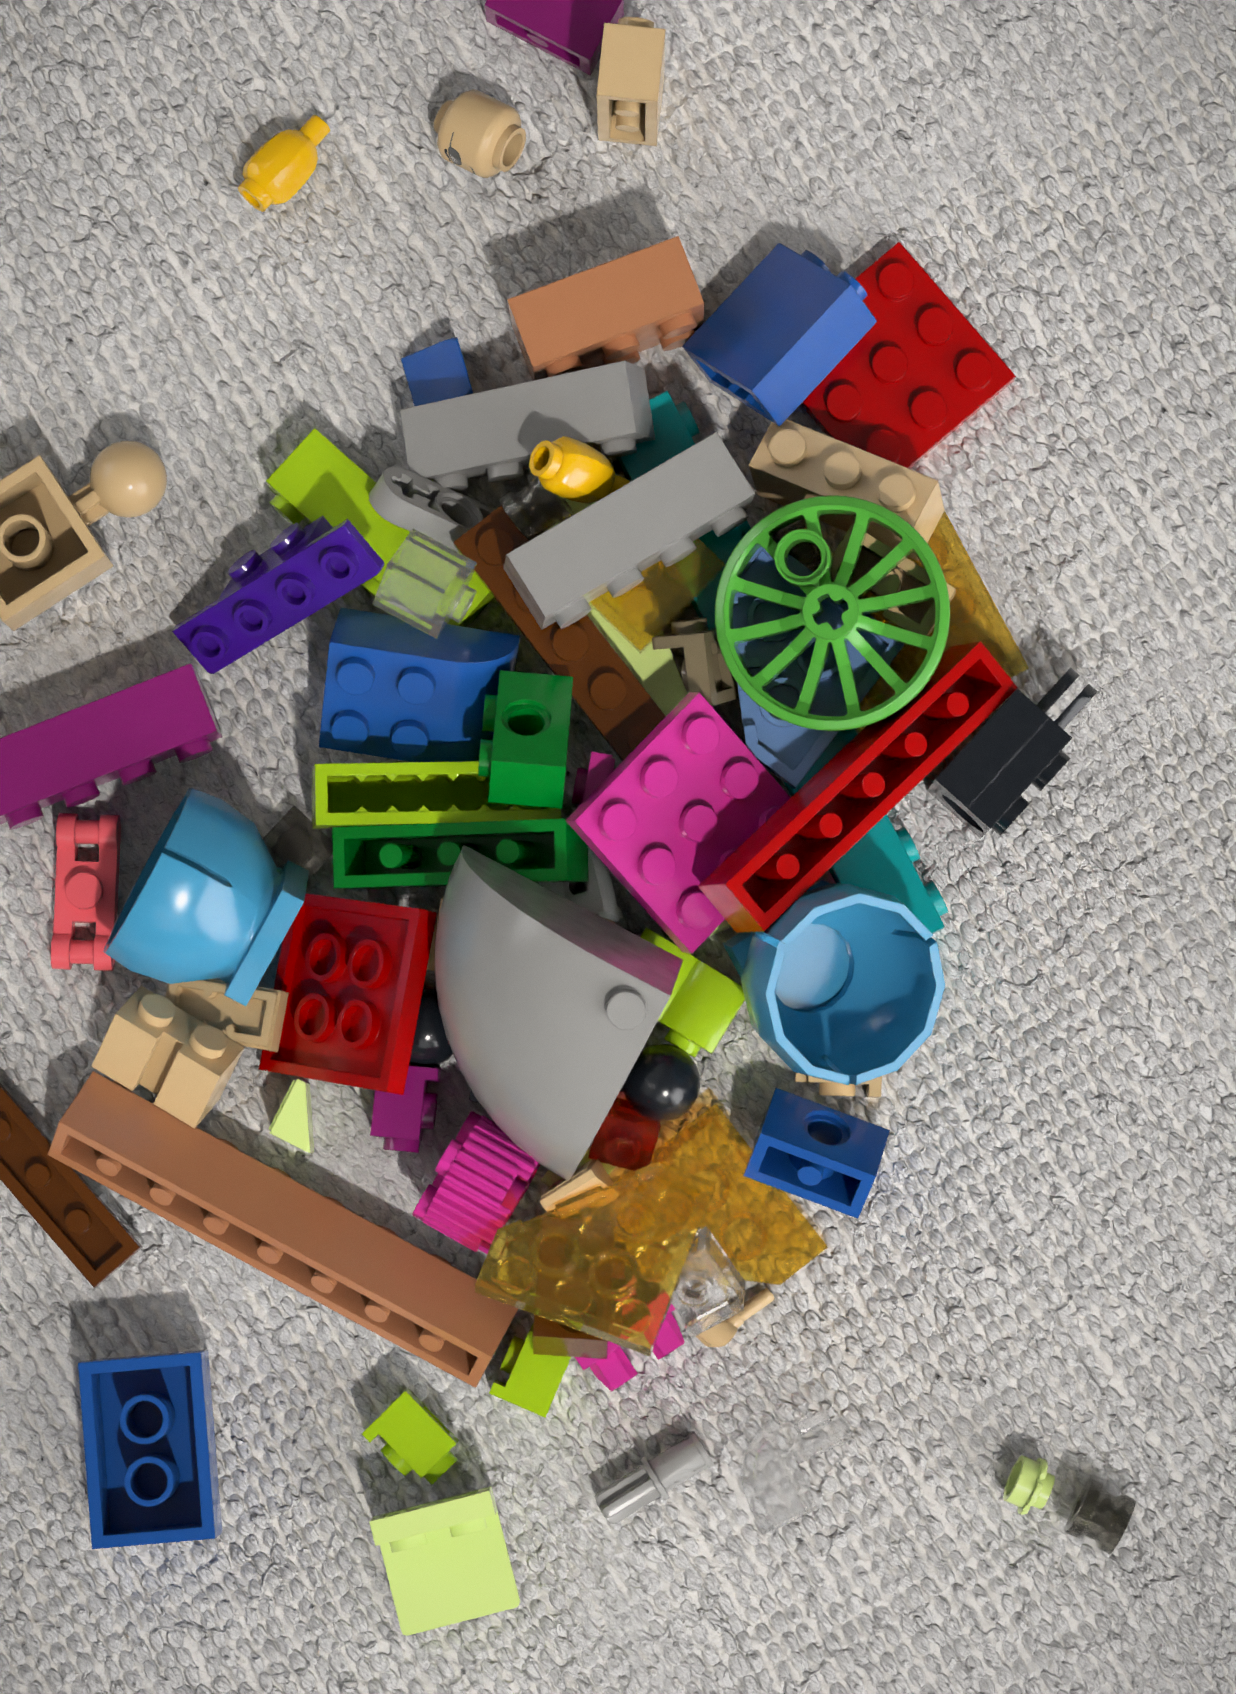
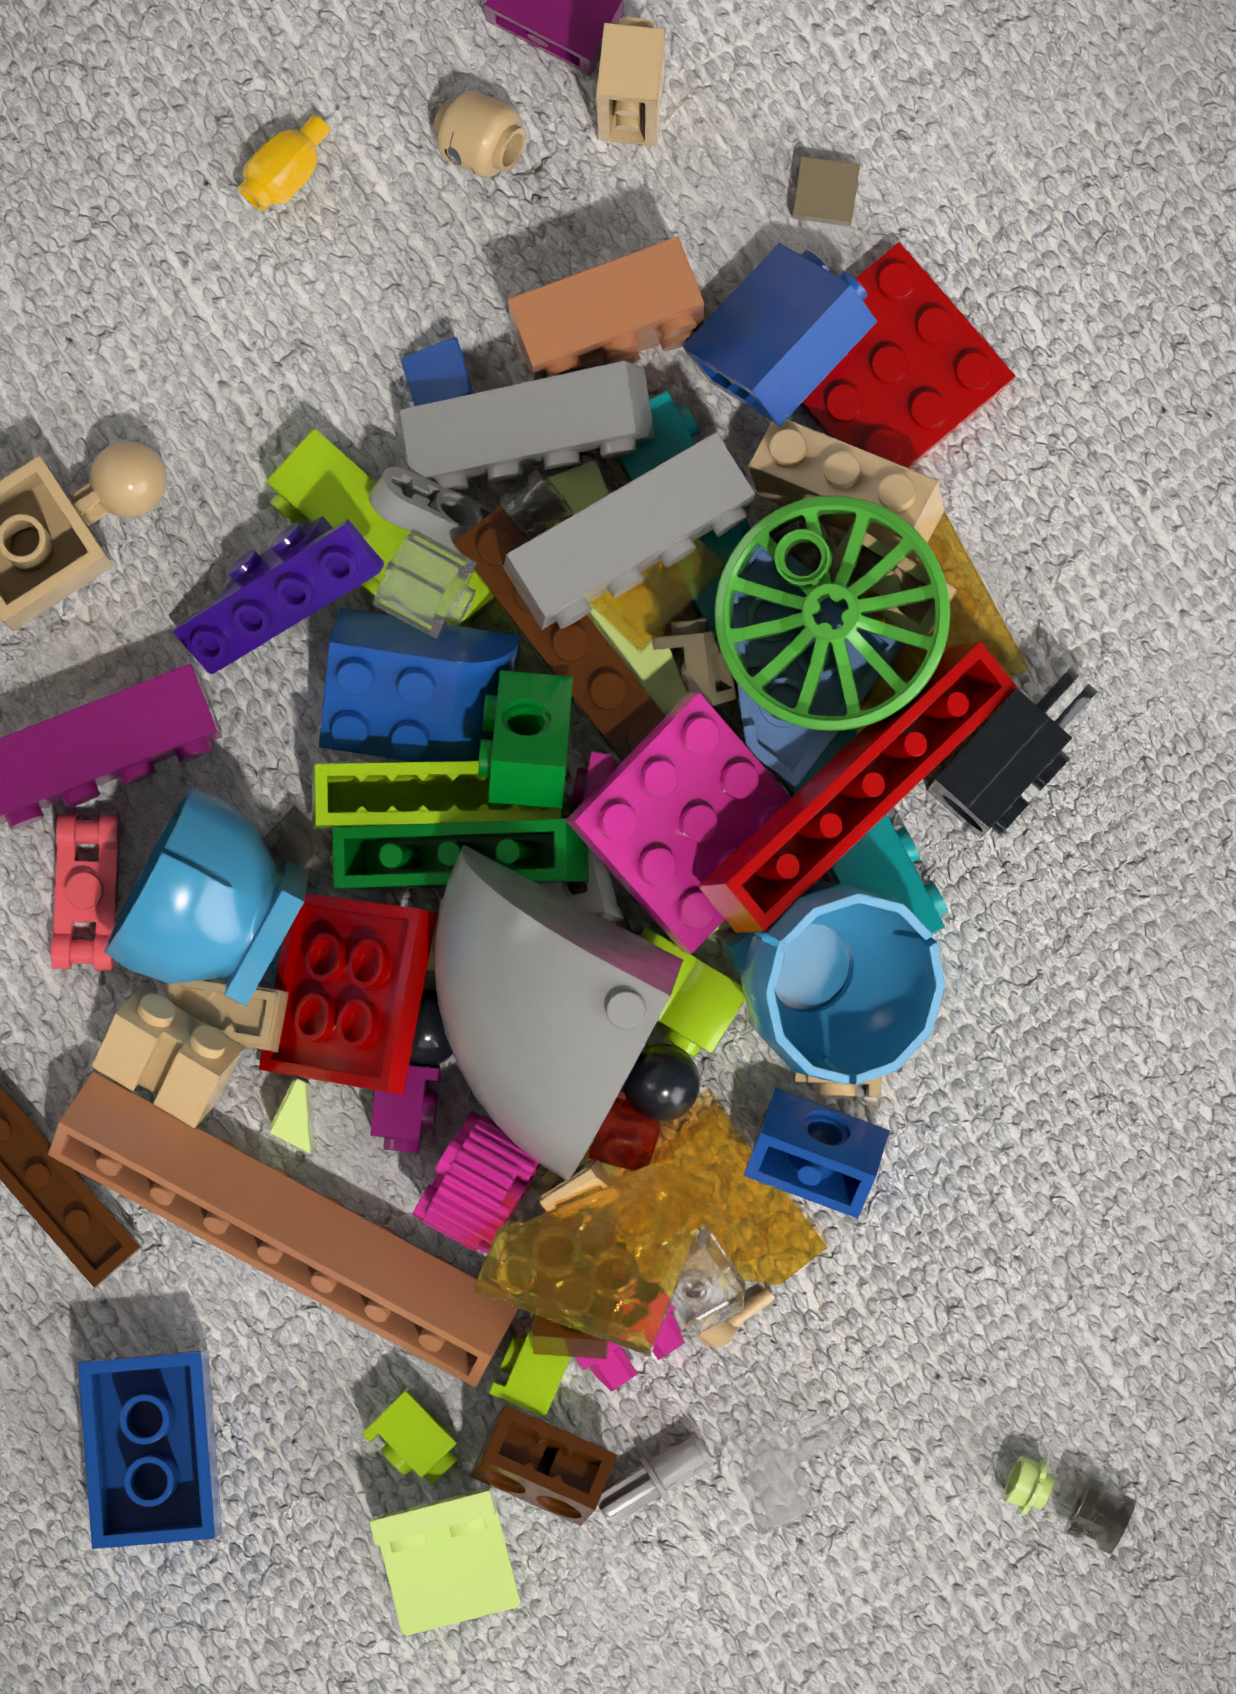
(543, 1465): none -> reddish brown brick
(574, 470): yellow plant -> none
(826, 191): none -> dark tan tile

